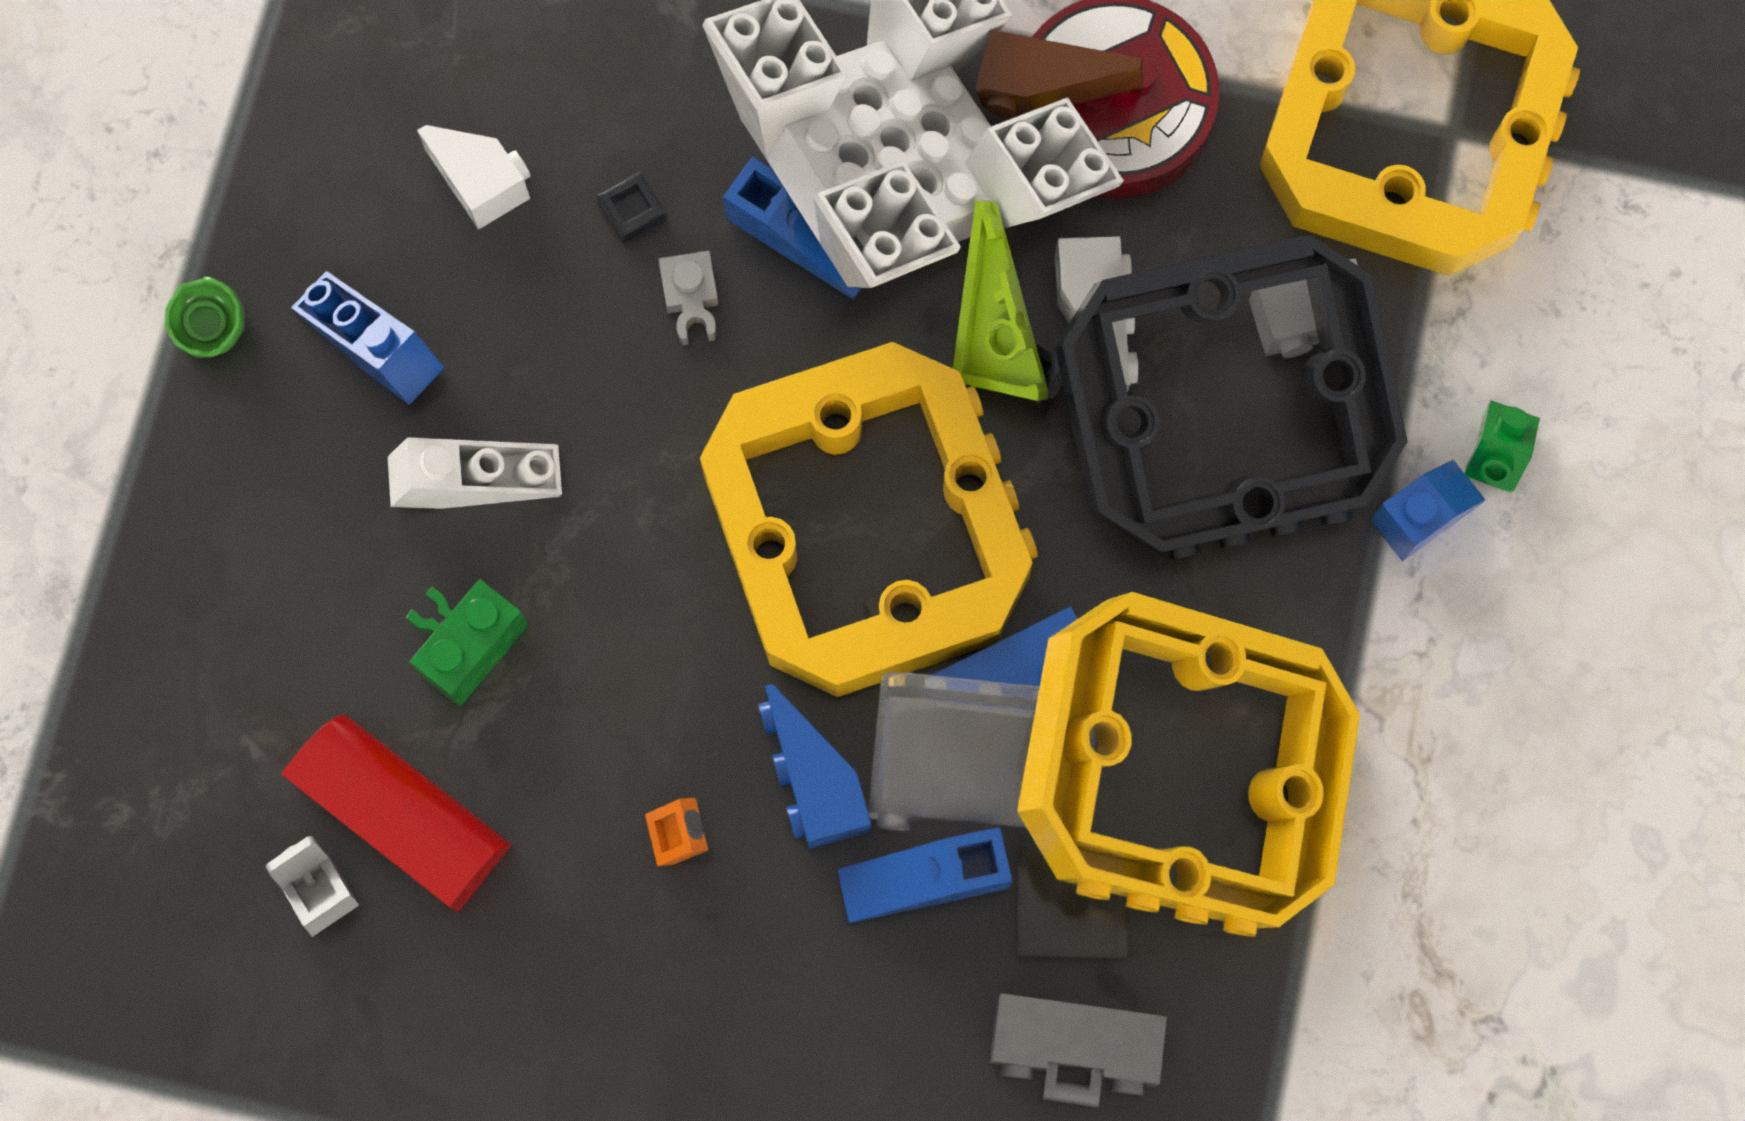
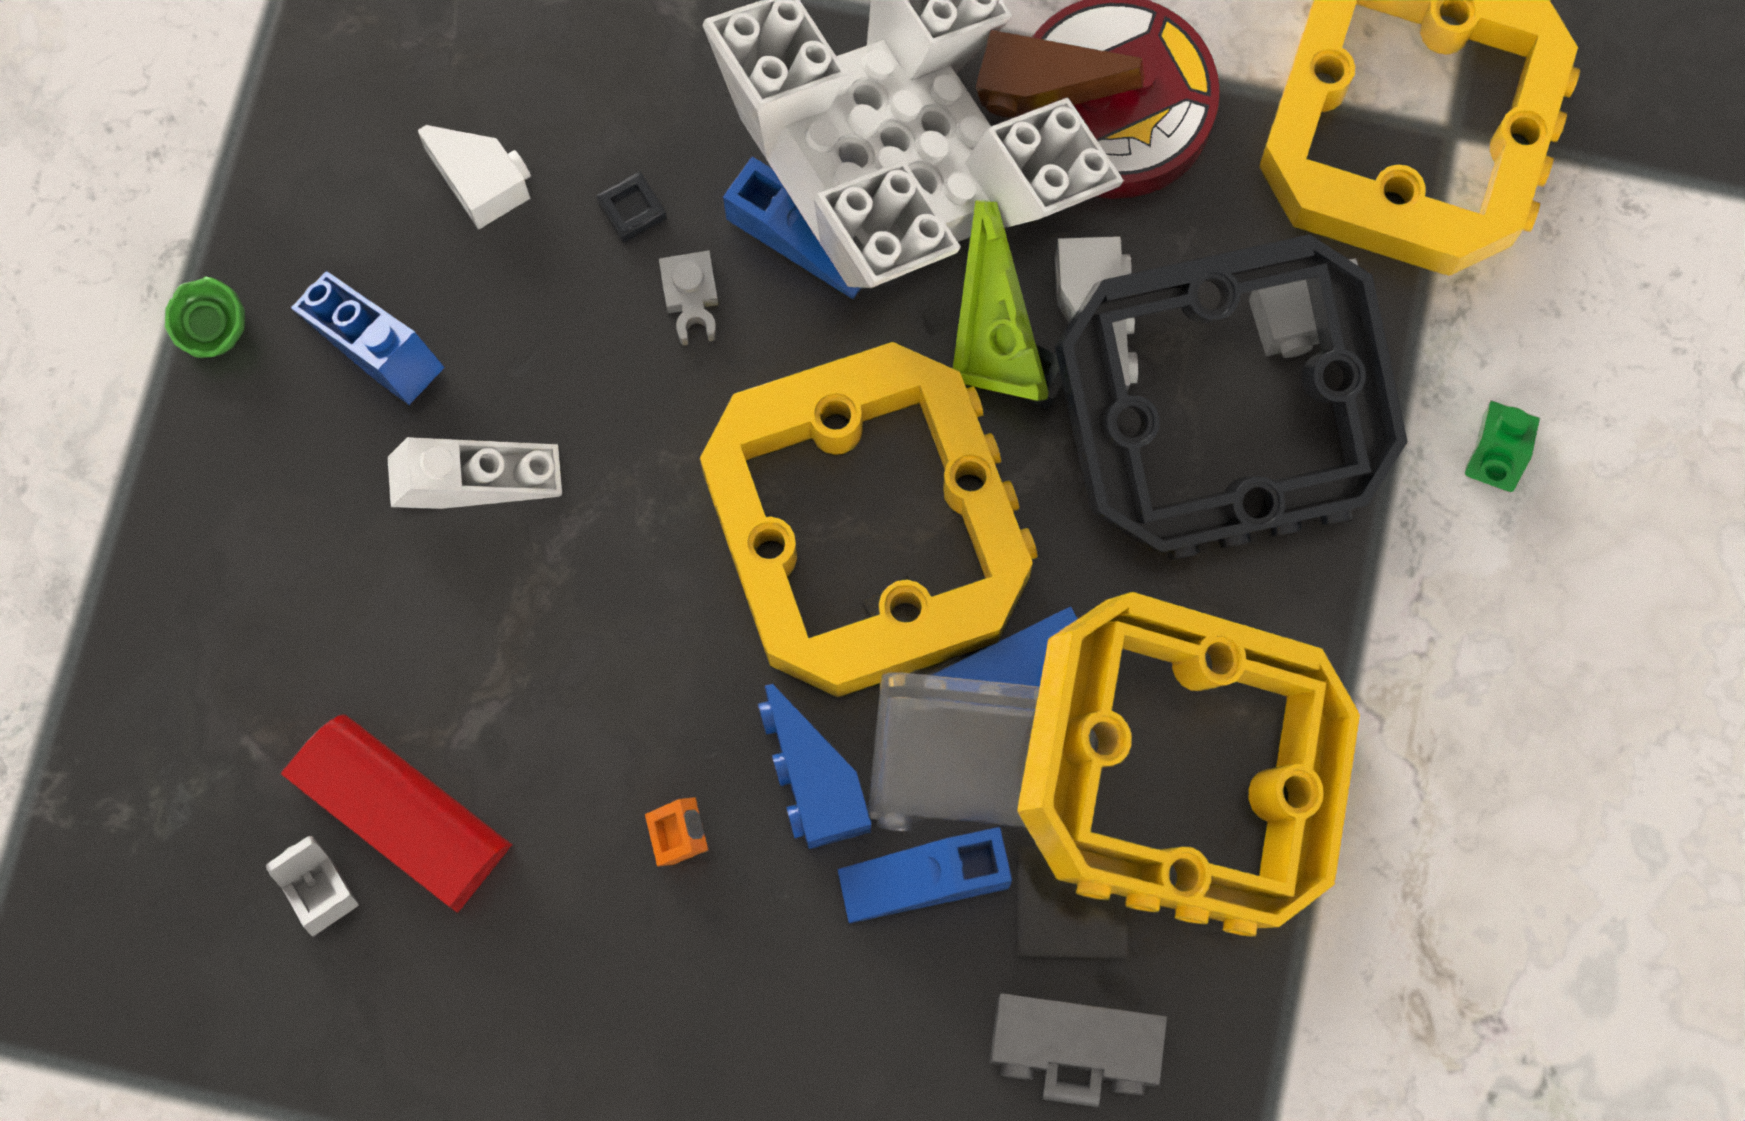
(467, 640): green brick -> none
(1426, 508): blue slope -> none

